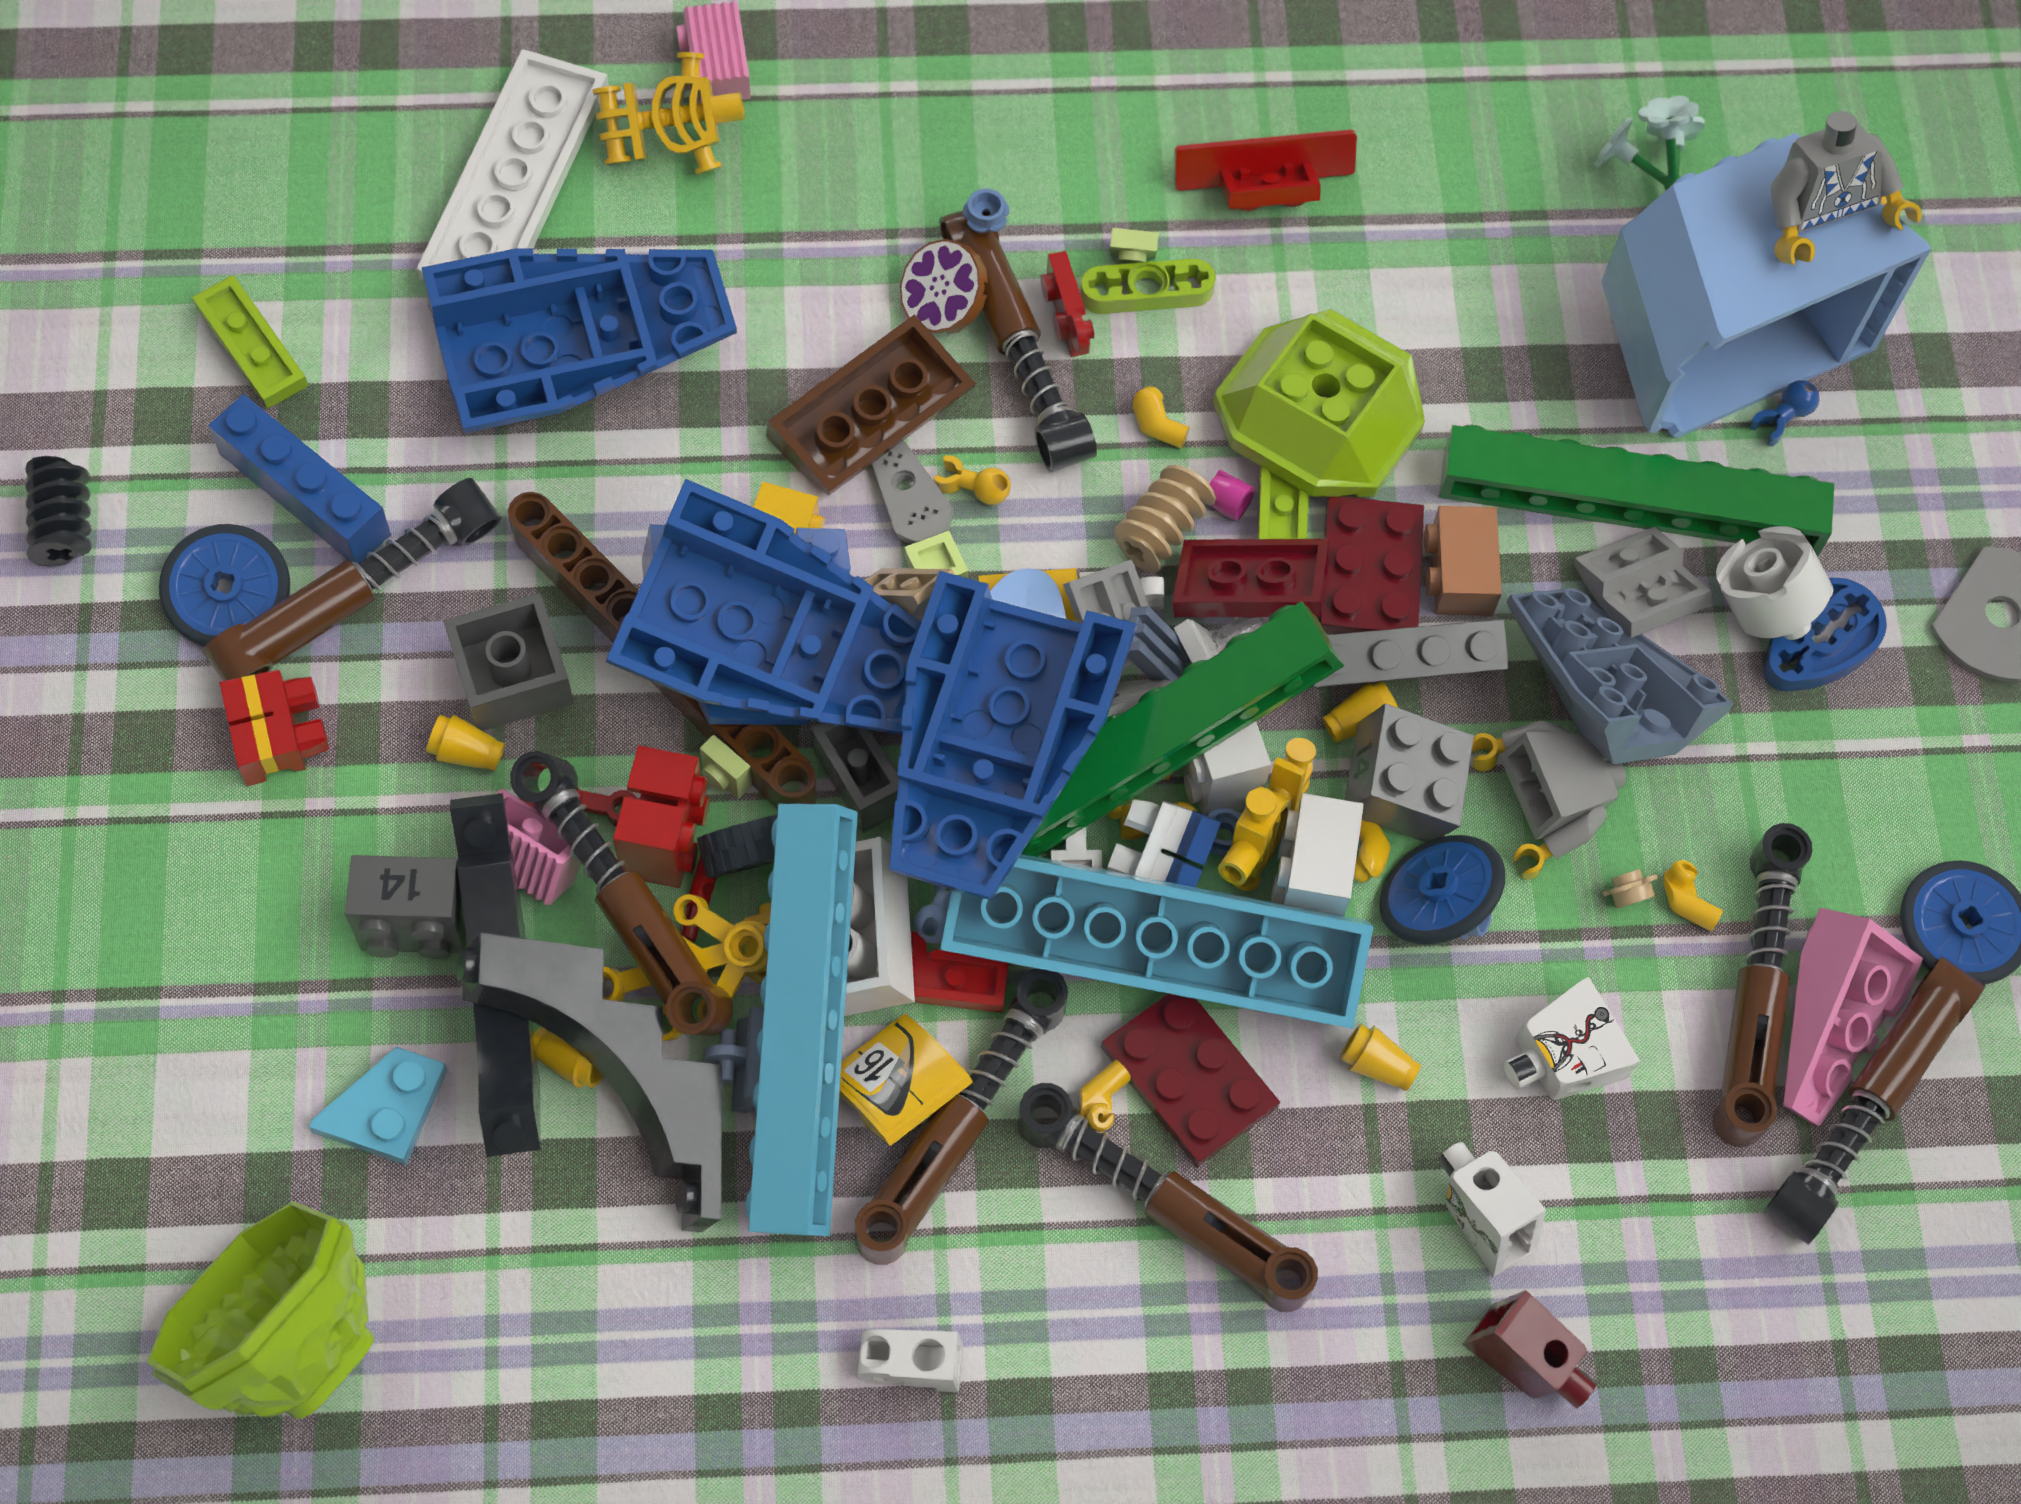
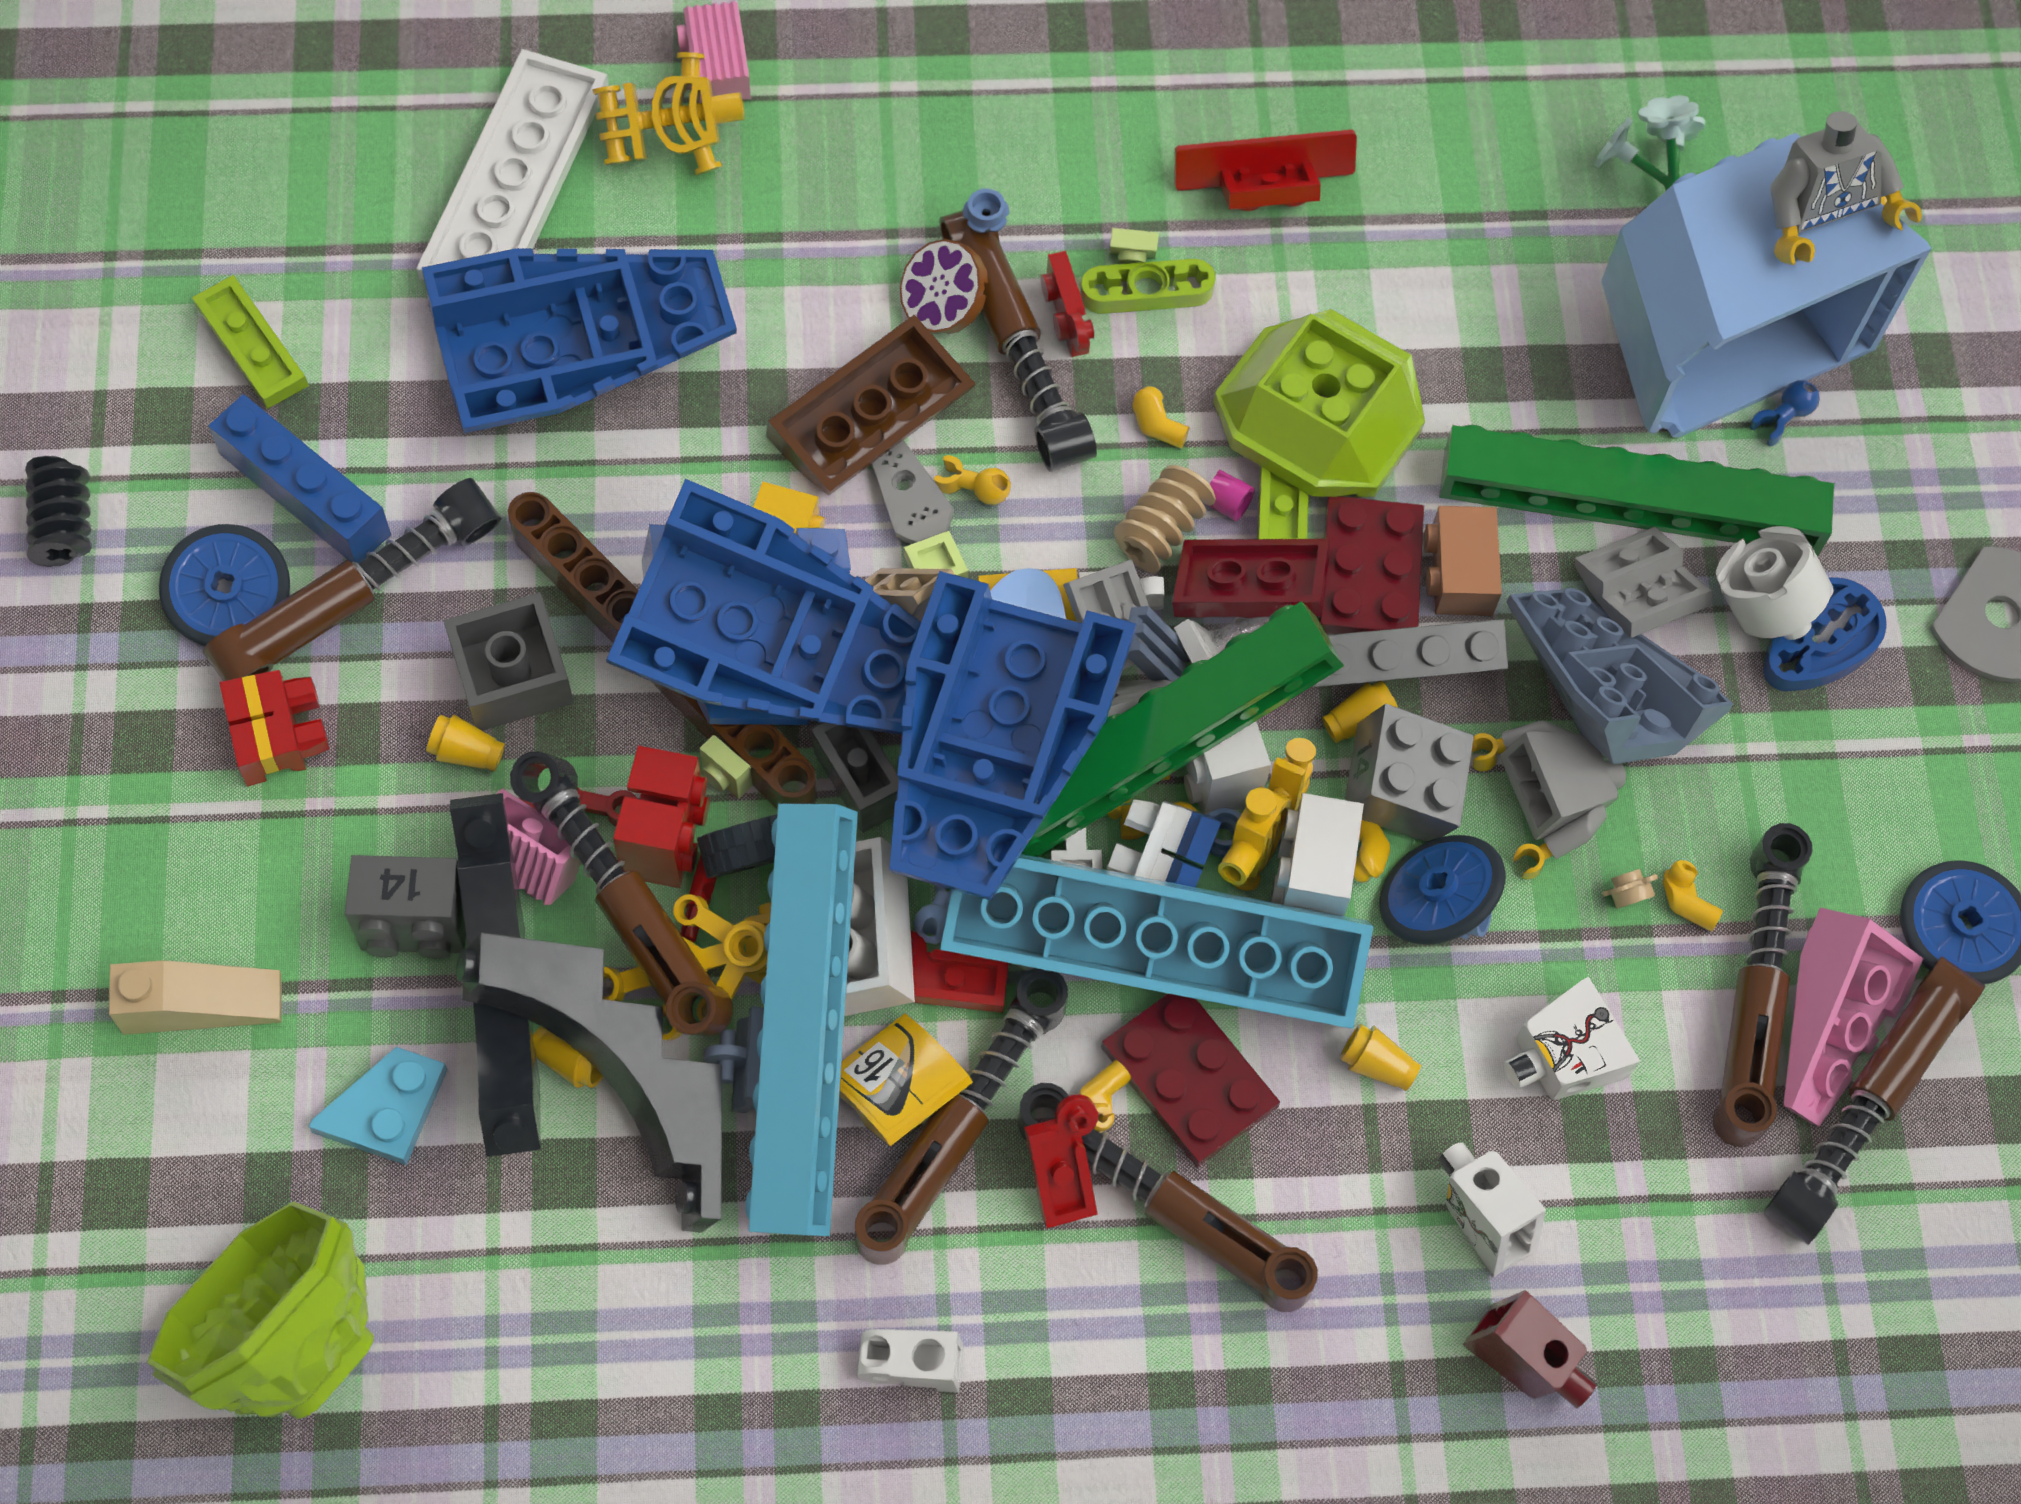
(192, 996): none -> tan slope
(1062, 1163): none -> red hinge

